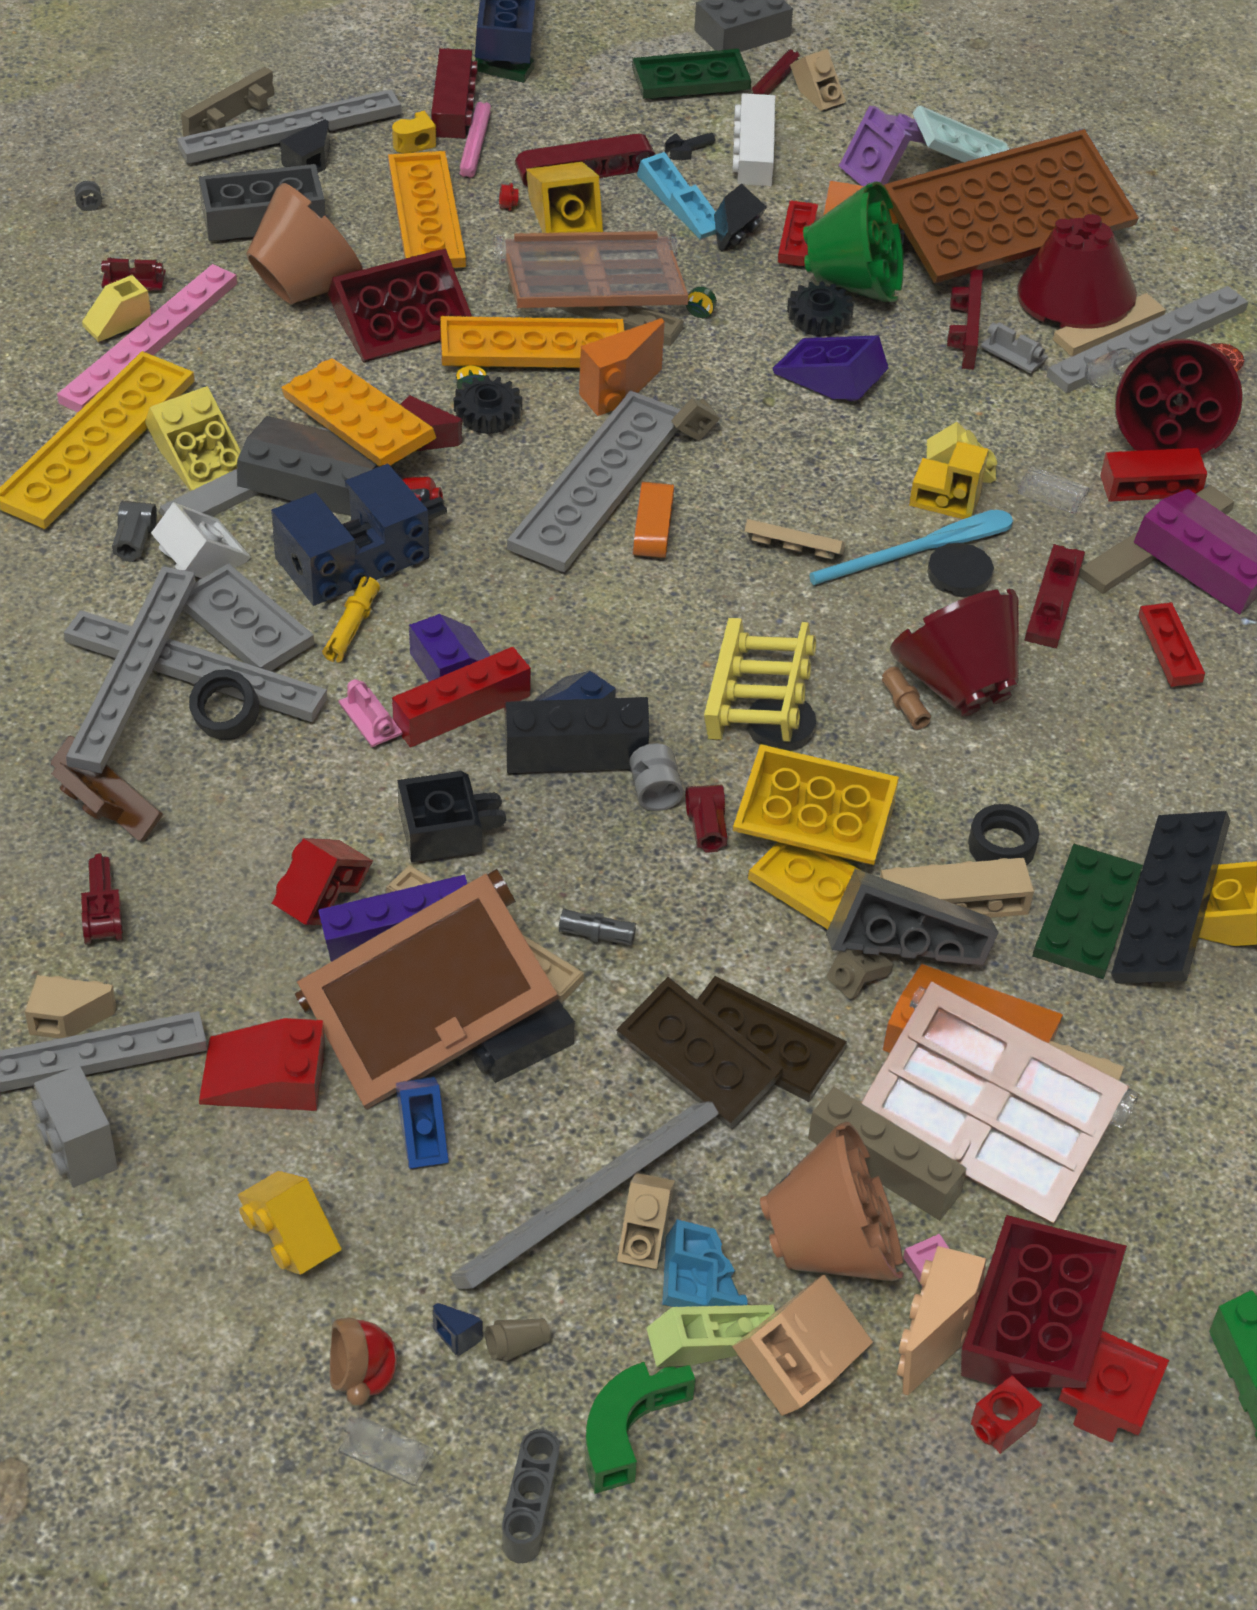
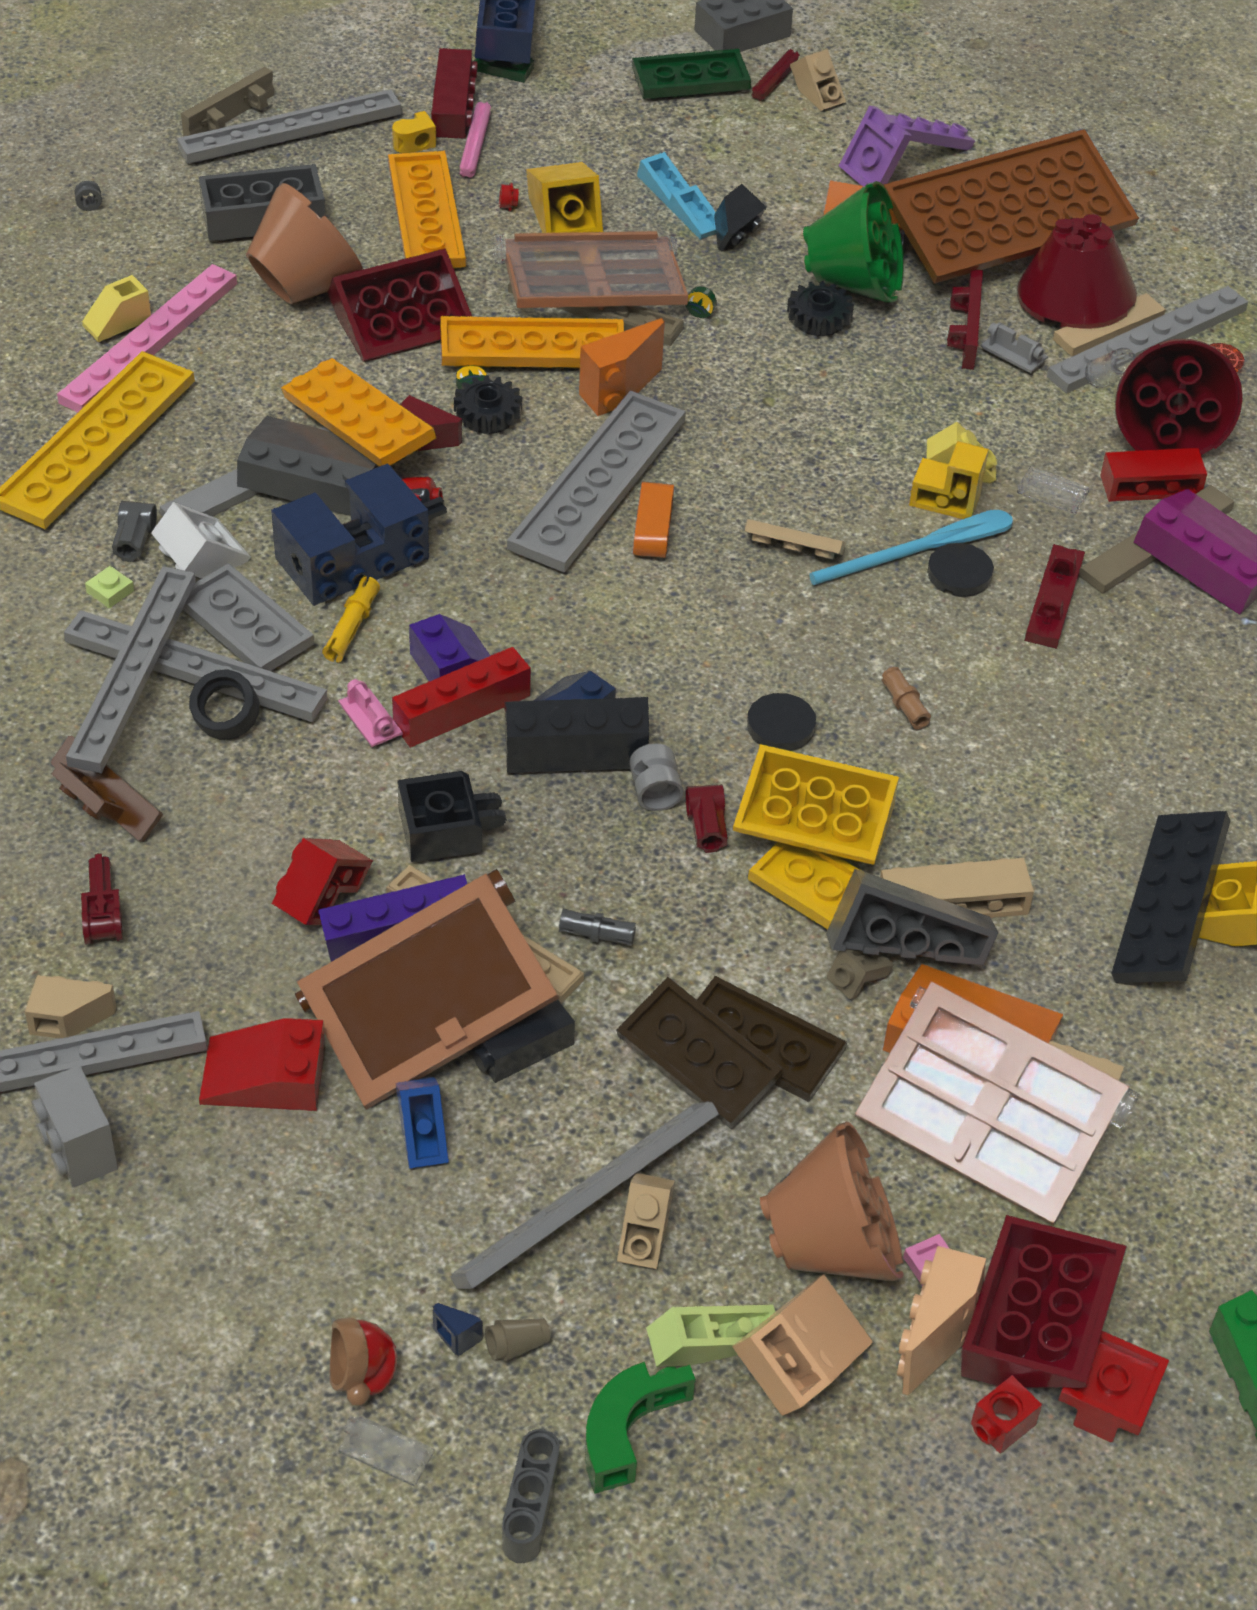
(109, 587): none -> yellowish green plate
(147, 272): dark red hinge -> none
(193, 437): light yellow slope -> none
(293, 1219): yellow brick -> none
(307, 146): black slope -> none
(604, 156): dark red beam -> none
(682, 149): black bar -> none
(696, 418): dark tan bracket -> none
(697, 1269): dark azure slope -> none
(731, 665): light yellow fence -> none
(754, 139): white brick -> none
(792, 245): red plate -> none
(835, 365): dark purple slope -> none
(896, 1156): dark tan brick -> none
(954, 137): light aqua tile -> none
(966, 650): dark red cone -> none
(1005, 817): black tyre -> none
(1087, 911): dark green plate -> none
(1171, 644): red plate -> none

